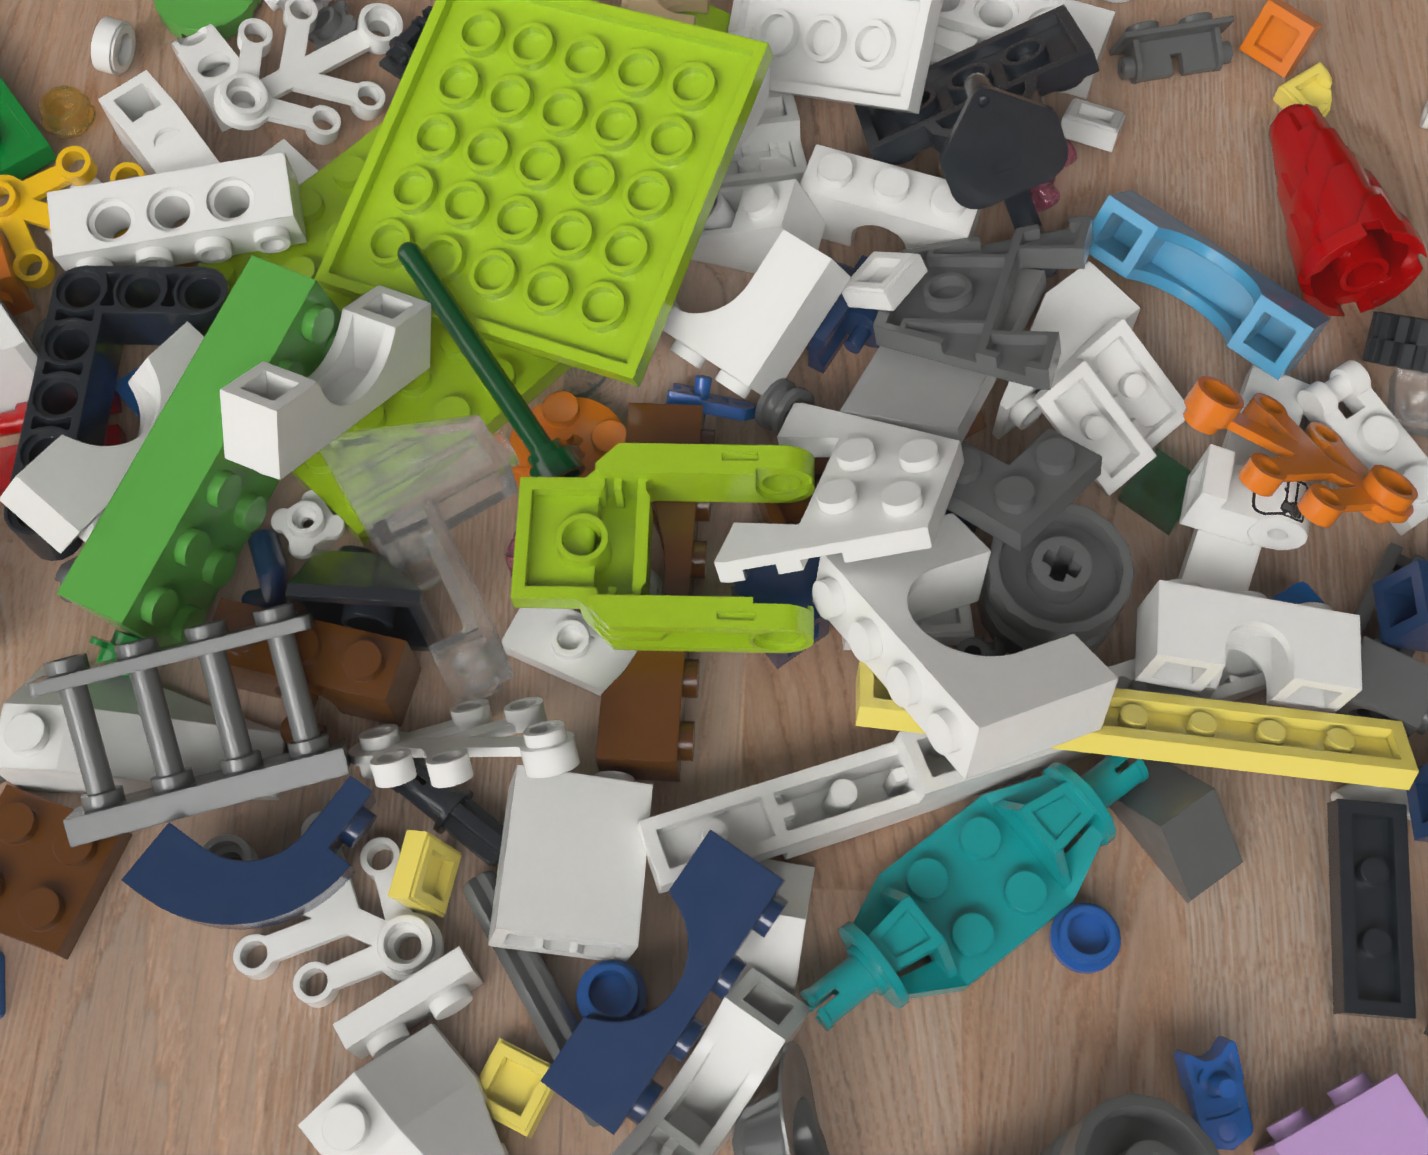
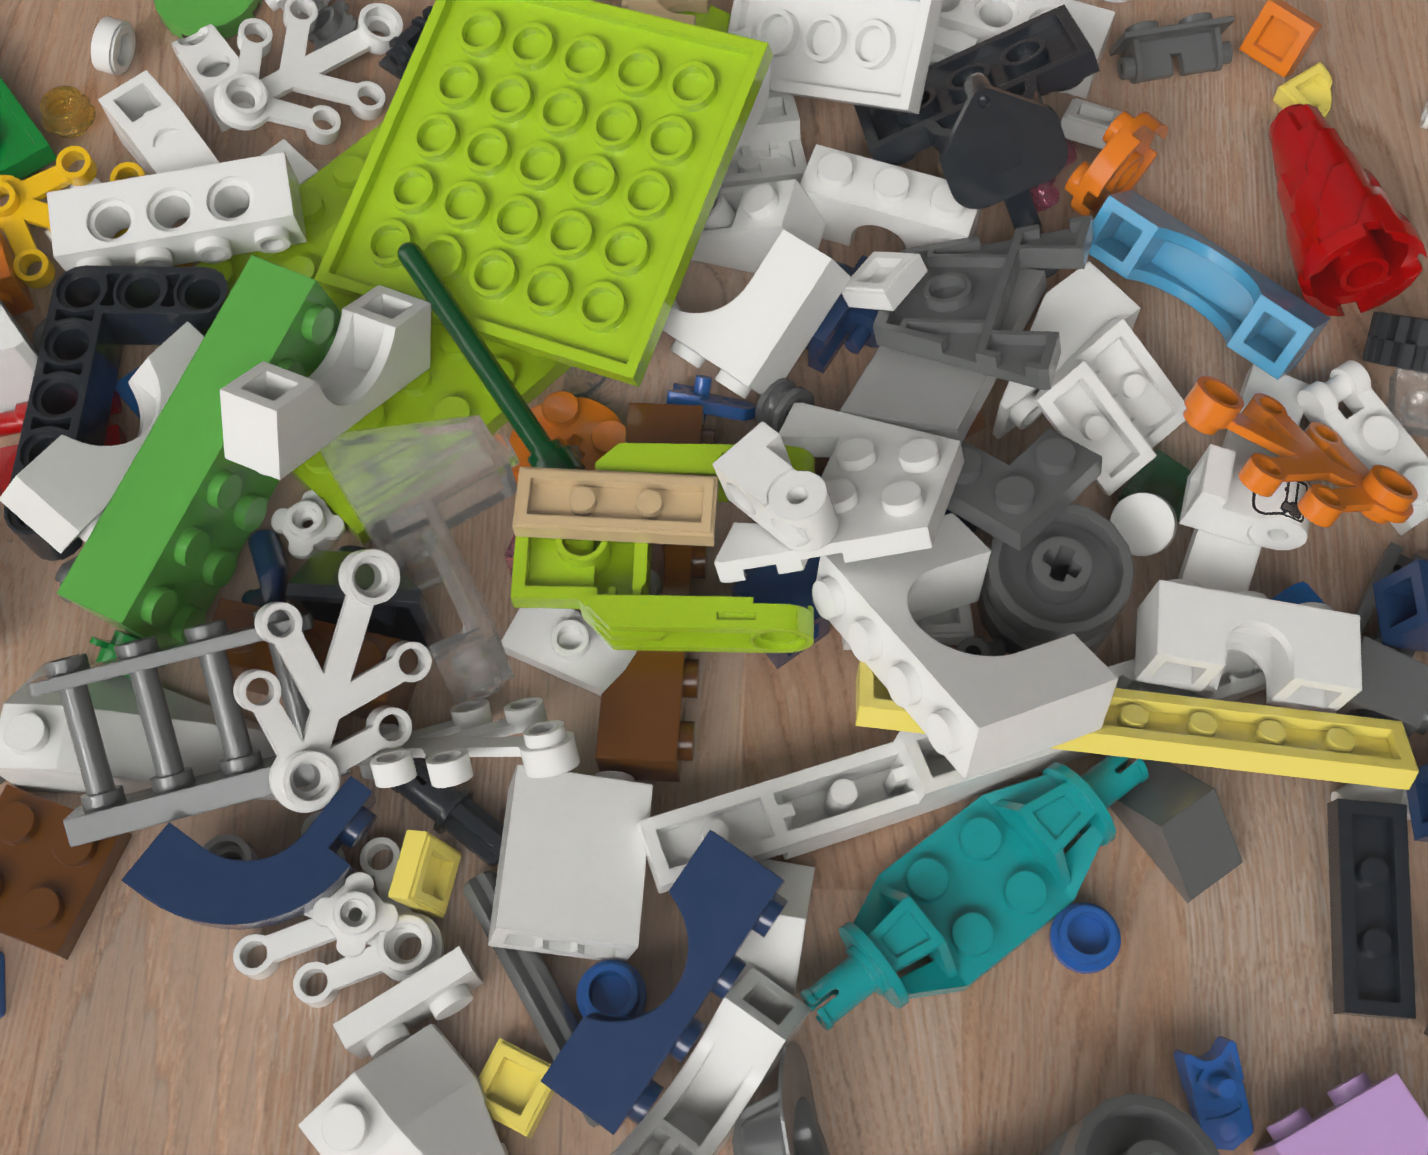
(331, 691): none -> white plant
(354, 935): none -> white plate
(616, 506): none -> tan tile
(774, 494): none -> white leg
(1118, 164): none -> orange plate
(1145, 523): none -> white tile

